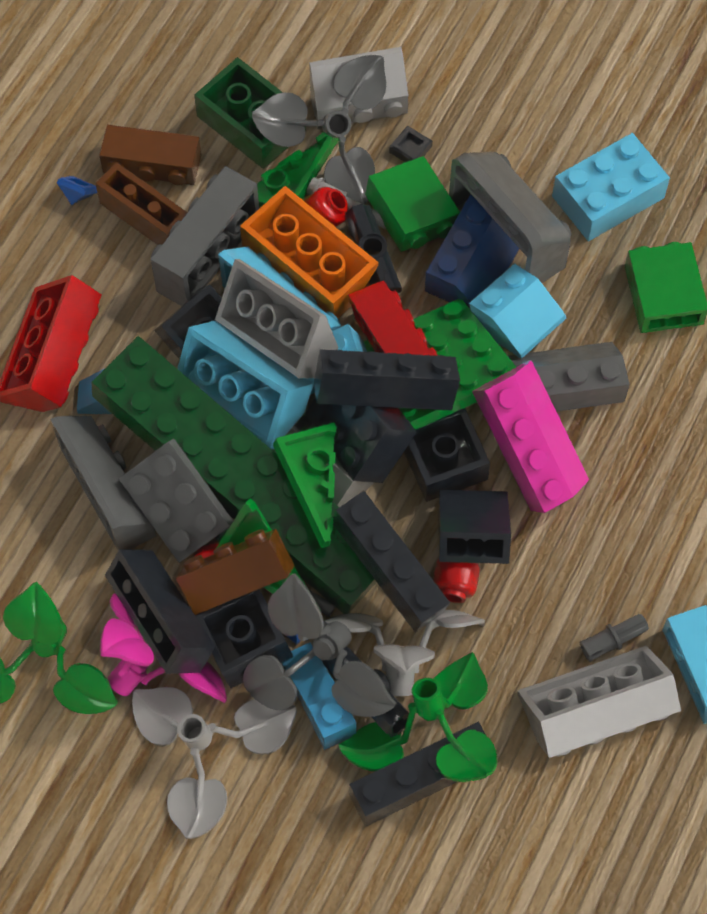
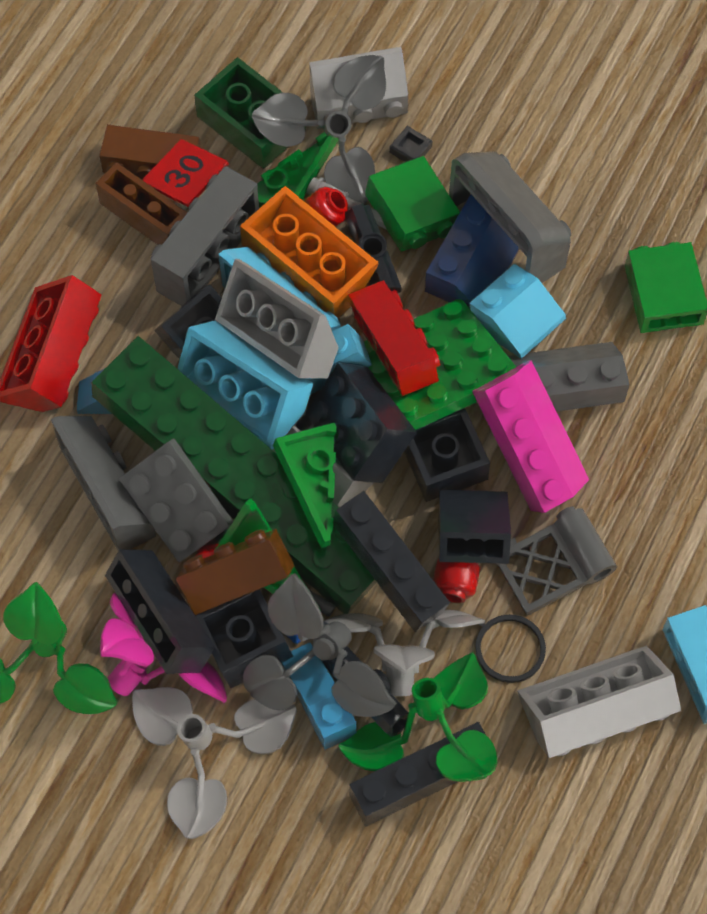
(76, 189): blue slope -> none
(184, 172): none -> red piece
(386, 379): black brick -> none
(510, 679): none -> black piece
(580, 548): none -> dark grey piece
(610, 186): medium azure brick -> none
(613, 637): dark grey axle -> none

